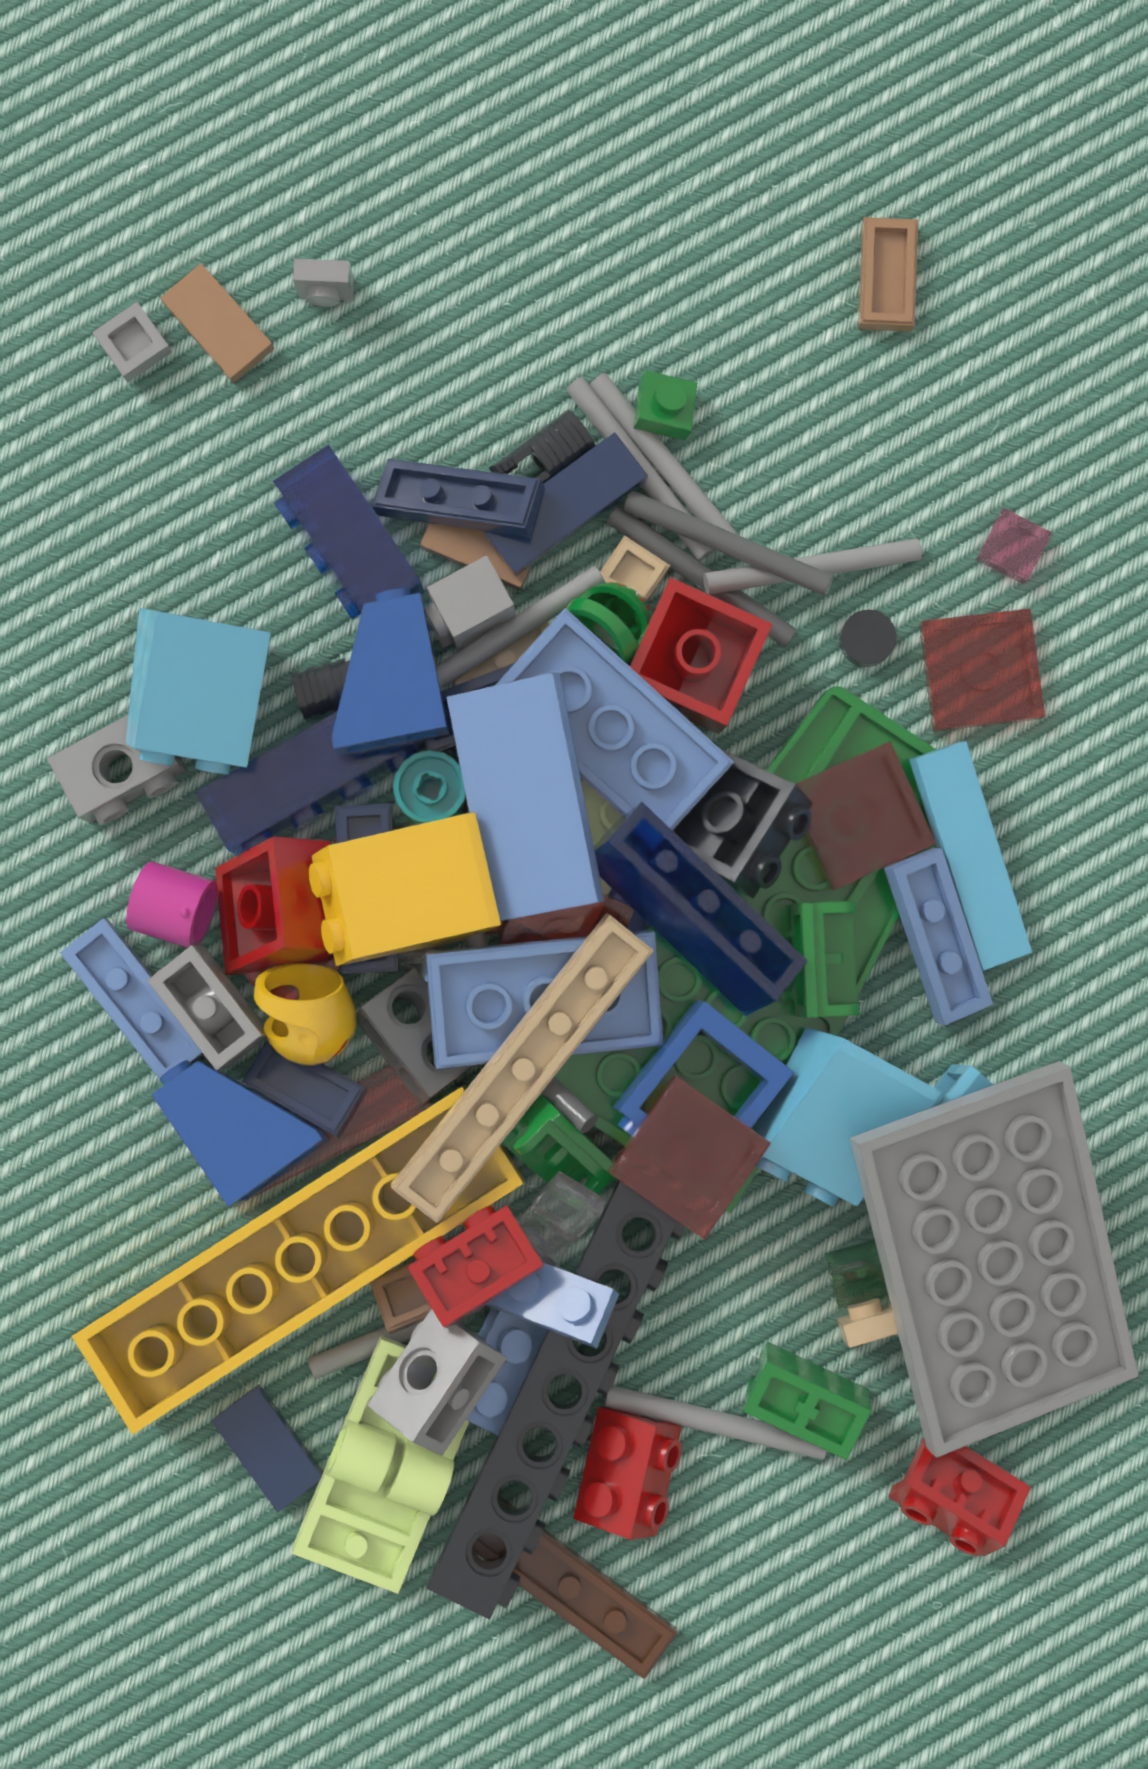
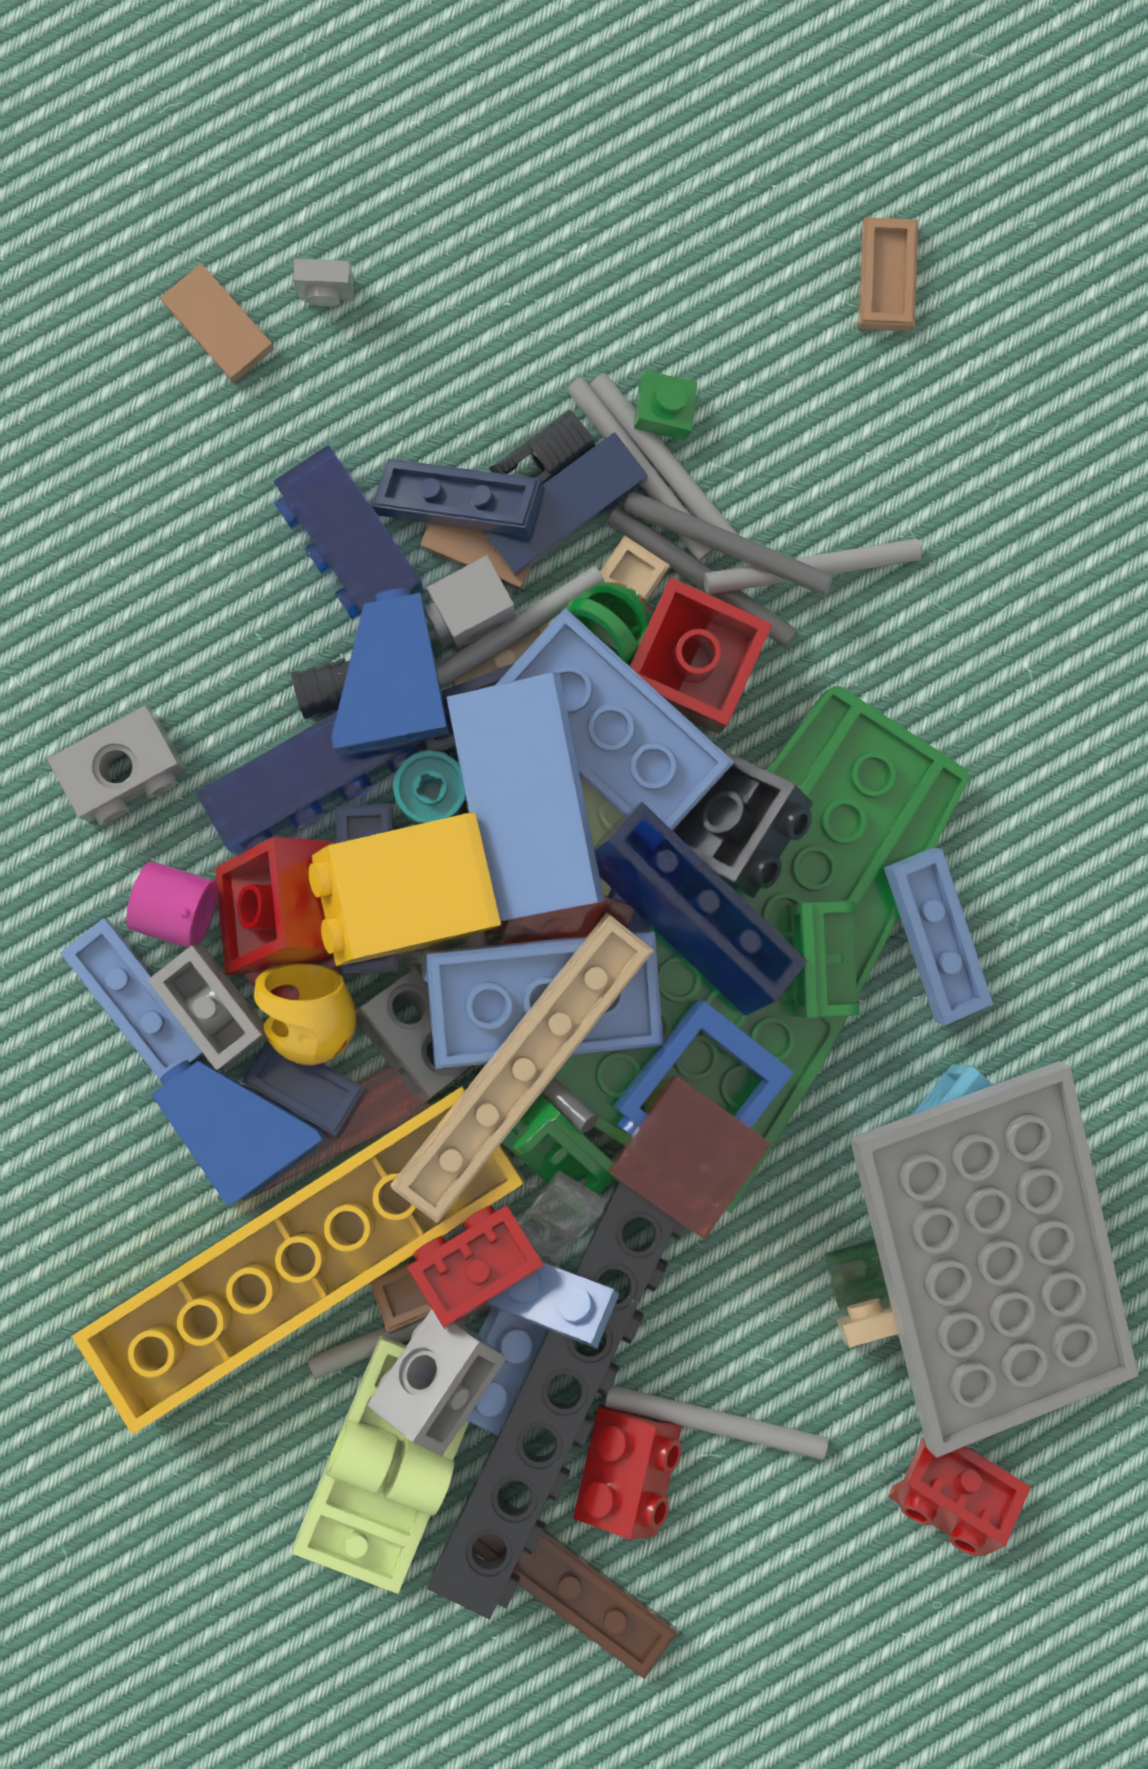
(132, 342): light grey plate -> none
(195, 690): medium azure slope -> none
(268, 1448): dark blue tile -> none
(807, 1401): green hinge -> none
(828, 1100): medium azure slope -> none
(863, 816): clear red tile -> none
(867, 638): black tile -> none
(972, 852): medium azure tile -> none
(981, 670): clear red tile -> none
(1013, 546): clear pink tile -> none

